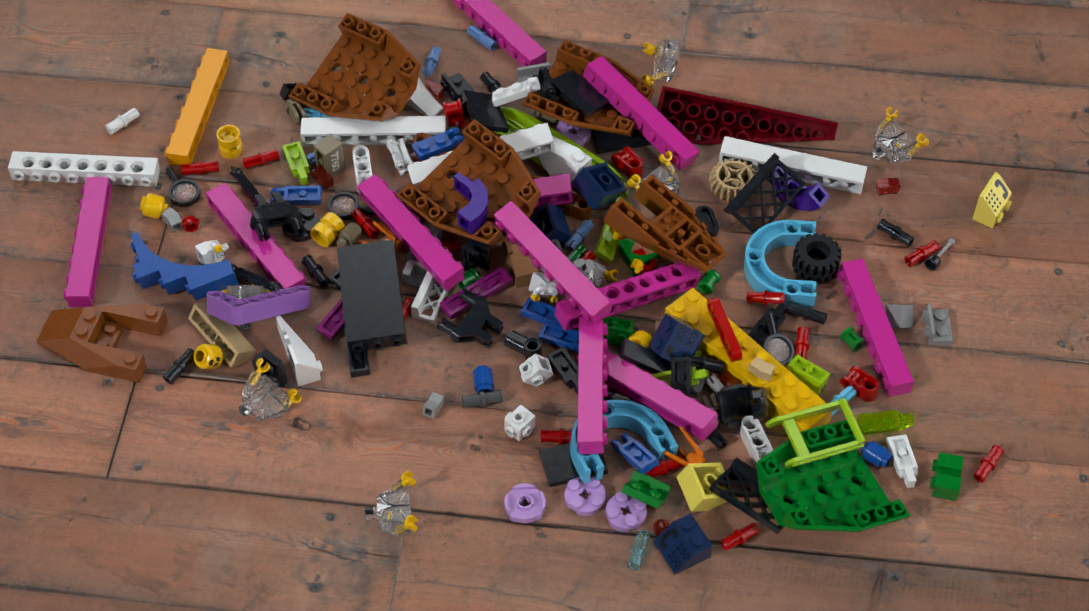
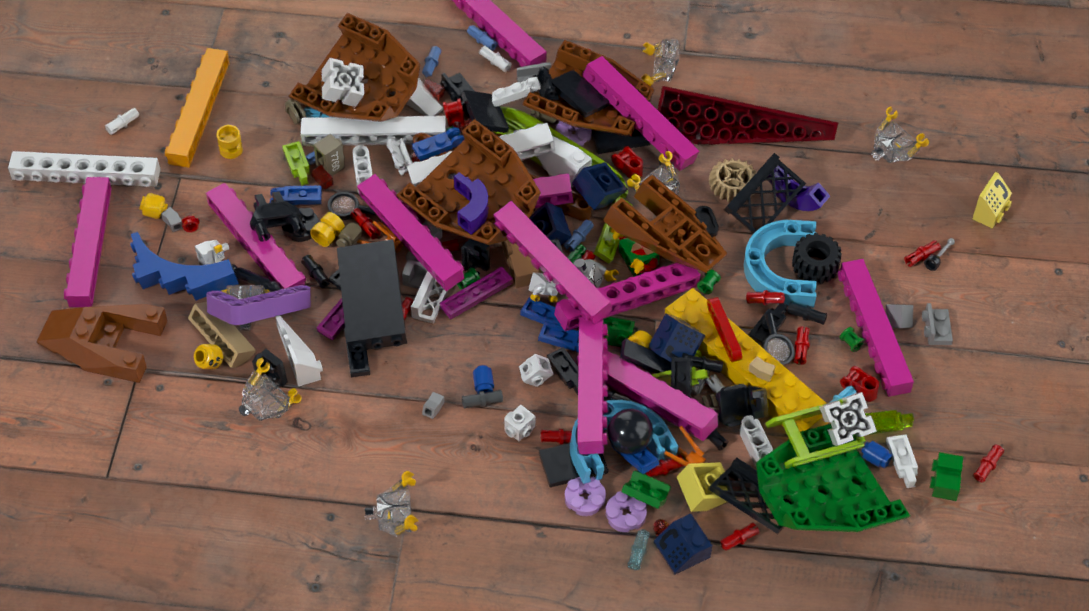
(179, 366): black pin -> none
(184, 191): black piece -> none
(200, 167): red pin -> none
(244, 182): black wheel -> none
(261, 158): red axle -> none
(286, 90): black piece -> none
(342, 82): none -> white brick
(474, 323): black connector -> none
(488, 80): black pin -> none
(495, 59): none -> white axle
(523, 344): black piece -> none
(524, 514): lavender plate -> none
(630, 431): none -> black piece
(728, 379): clear red piece -> none
(808, 167): white brick -> none
(809, 373): lime hinge -> none
(847, 418): none -> white brick
(887, 186): clear red piece -> none
(895, 232): black pin -> none

